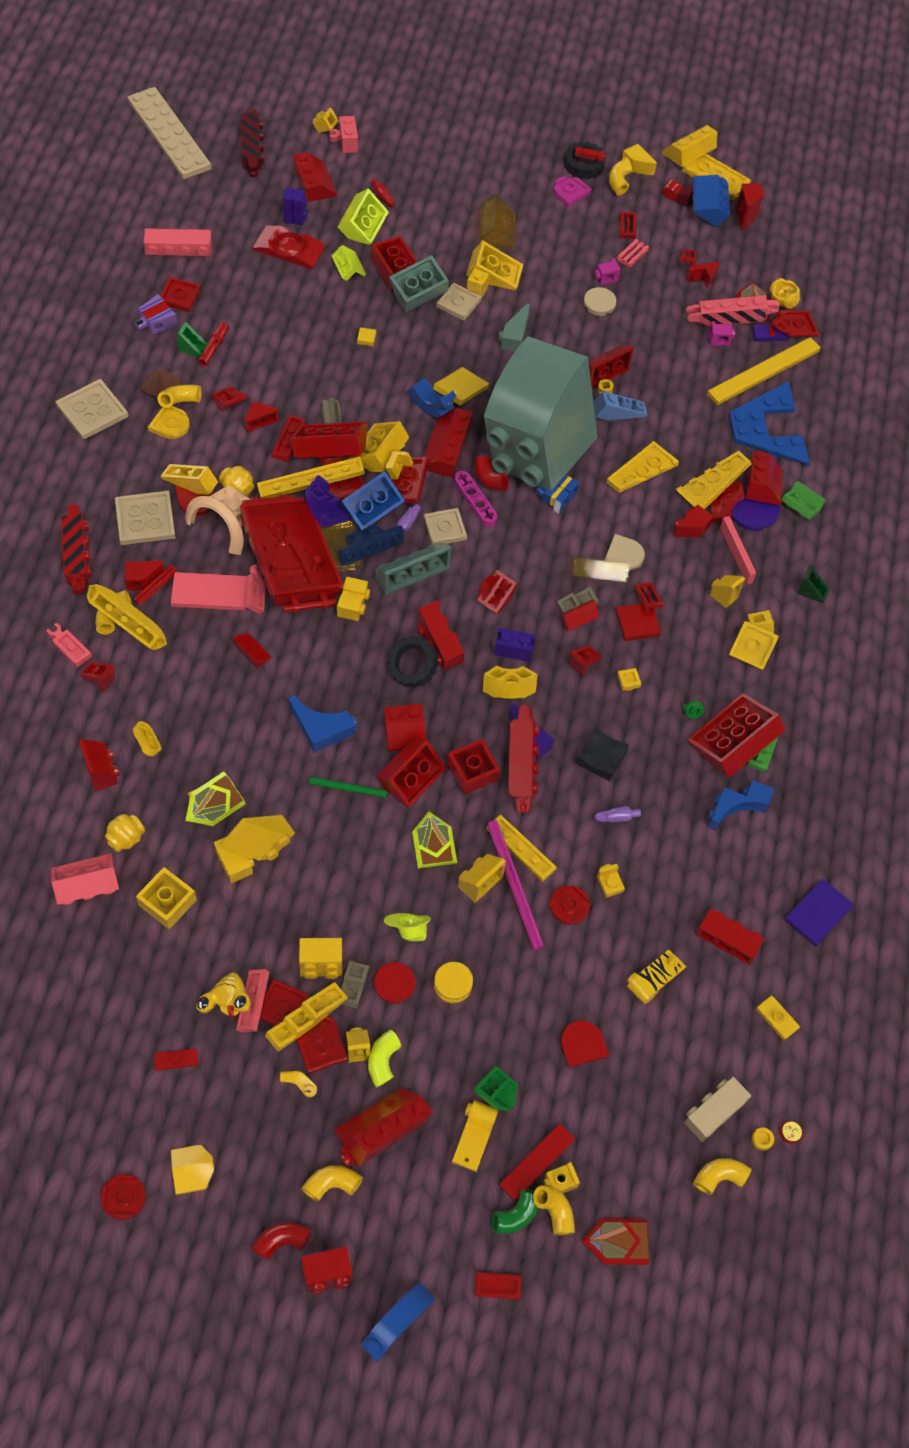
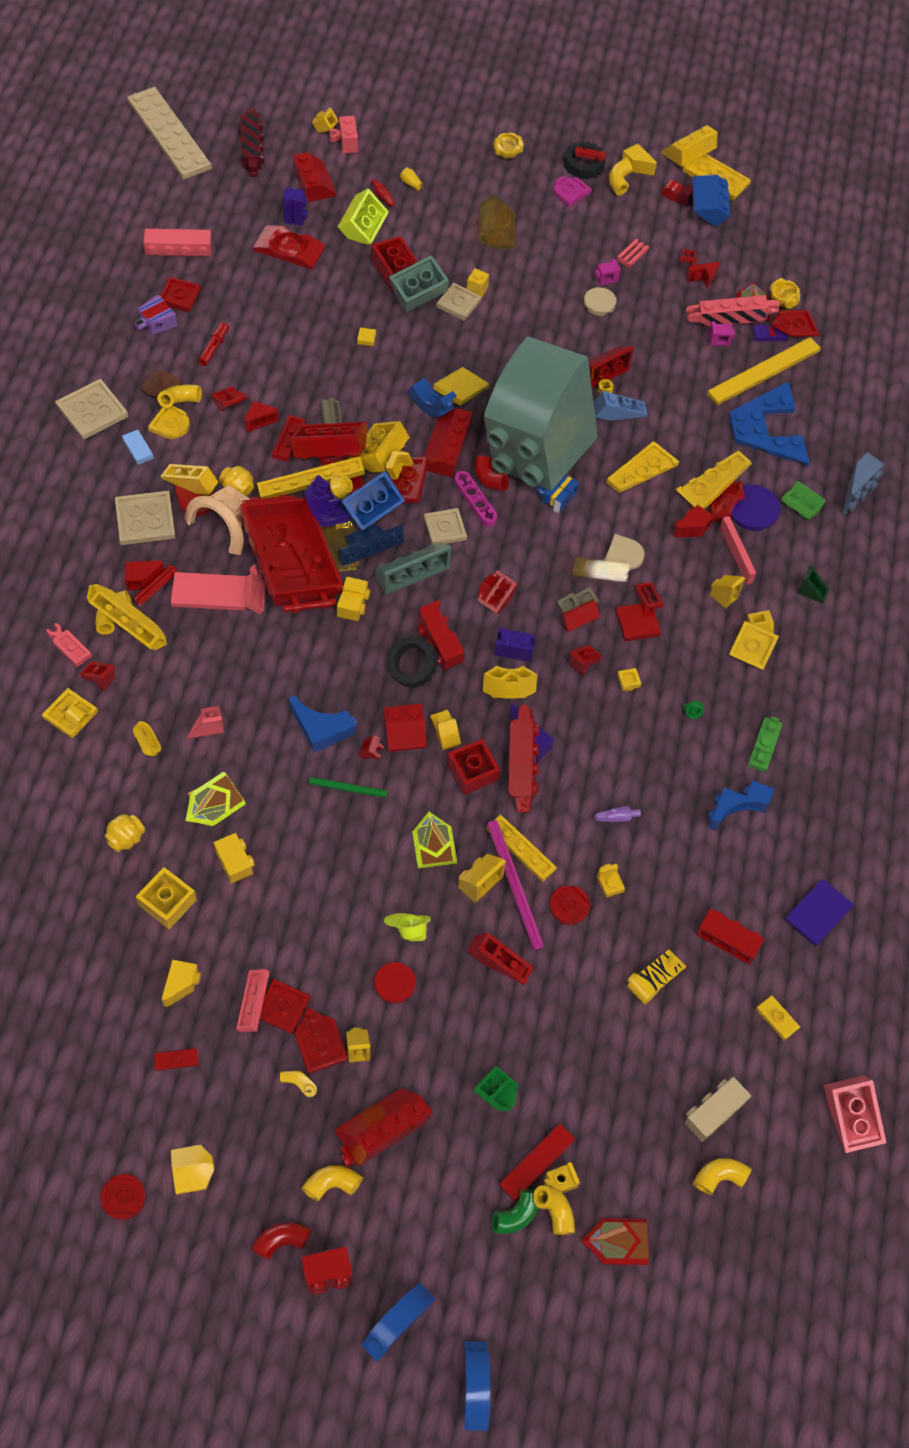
(70, 713): none -> yellow plate
(75, 549): red hinge -> none
(84, 879): coral slope -> none
(99, 764): red slope -> none
(137, 447): none -> light blue tile
(180, 981): none -> yellow slope
(190, 341): green slope -> none
(207, 723): none -> coral slope
(228, 995): yellow head -> none
(251, 649): red slope -> none
(259, 837): yellow slope -> none
(306, 1017): yellow slope -> none
(320, 957): yellow brick -> none
(341, 486): none -> yellow cone
(347, 262): neon yellow panel -> none
(354, 983): dark tan slope -> none
(369, 748): none -> red tile
(379, 1058): neon yellow cylinder -> none
(408, 518): medium lavender piece -> none
(410, 178): none -> yellow cone
(411, 771): red slope -> none
(446, 730): none -> yellow slope
(453, 982): yellow head -> none
(475, 1135): yellow door -> none
(476, 1385): none -> blue arch
(498, 1286): red tile -> none
(499, 958): none -> red slope
(502, 269): yellow slope -> none
(508, 145): none -> yellow hair
(514, 330): sand green slope -> none
(583, 1044): red tile -> none
(602, 754): black brick -> none
(627, 234): red tile -> none
(737, 734): red slope -> none
(749, 203): red slope -> none
(762, 1139): yellow tile -> none
(764, 479): red slope -> none
(791, 1132): light yellow tile -> none
(855, 1113): none -> coral slope
(863, 479): none -> sand blue slope

